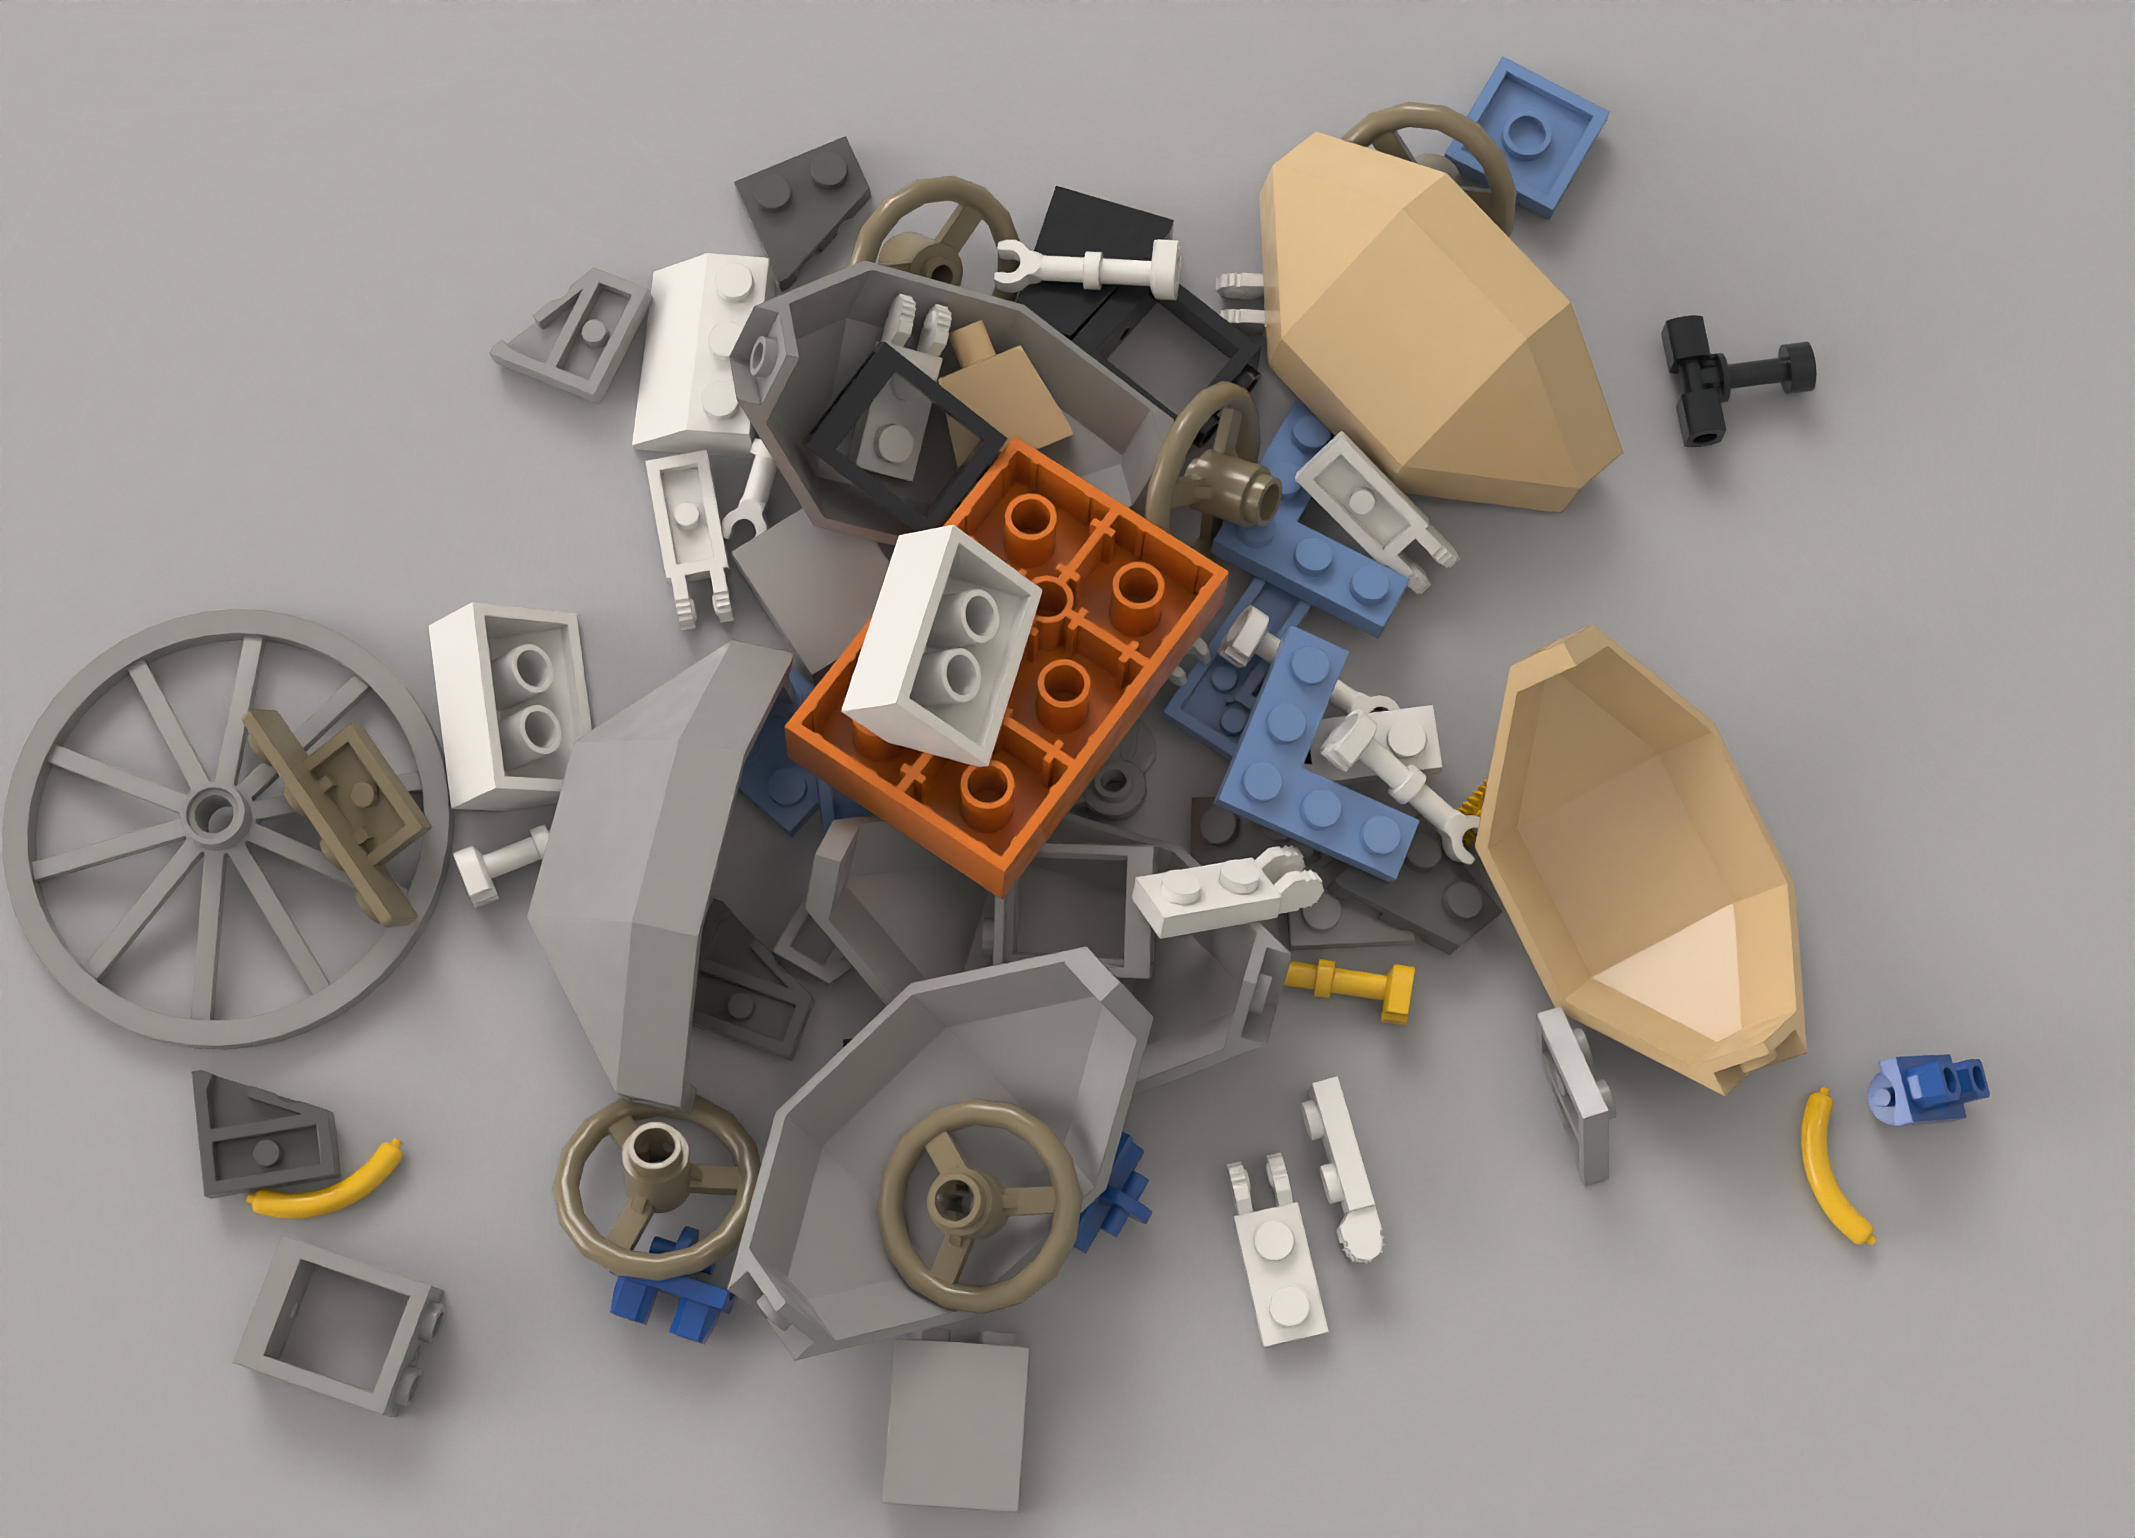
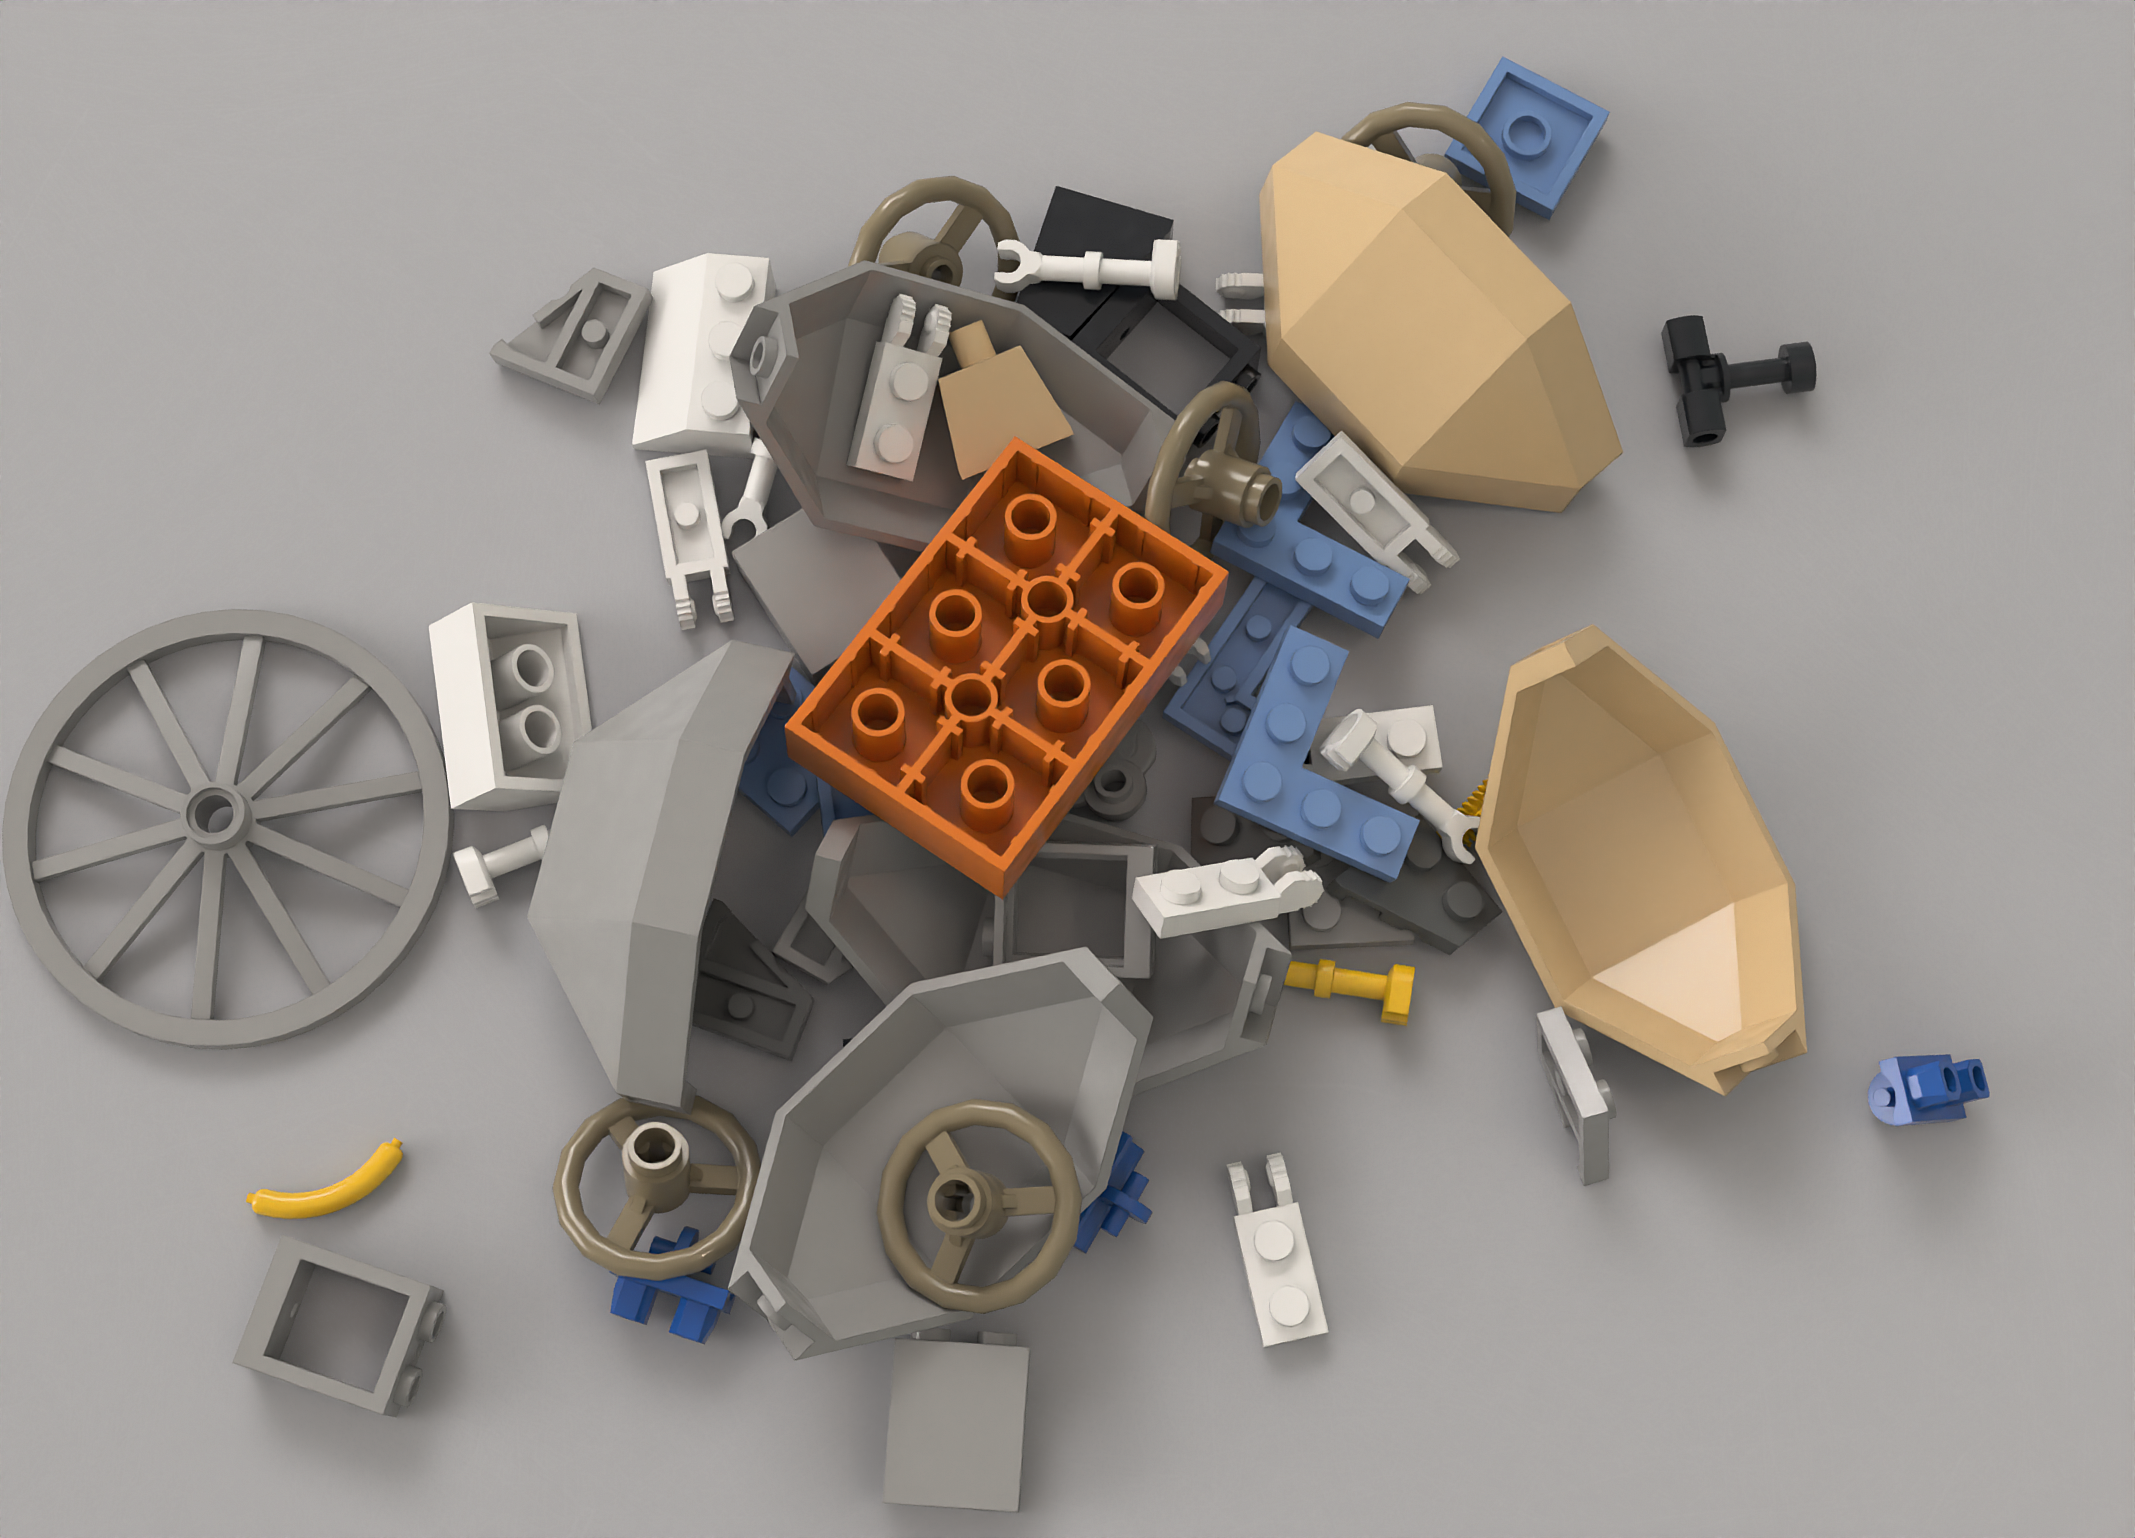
(259, 1138): dark grey wing -> none
(352, 804): dark tan bracket -> none
(802, 204): dark grey wing -> none
(857, 397): black window -> none
(943, 647): white slope -> none
(1250, 636): white piece -> none
(1345, 1175): white hinge -> none
(1820, 1173): yellow piece -> none

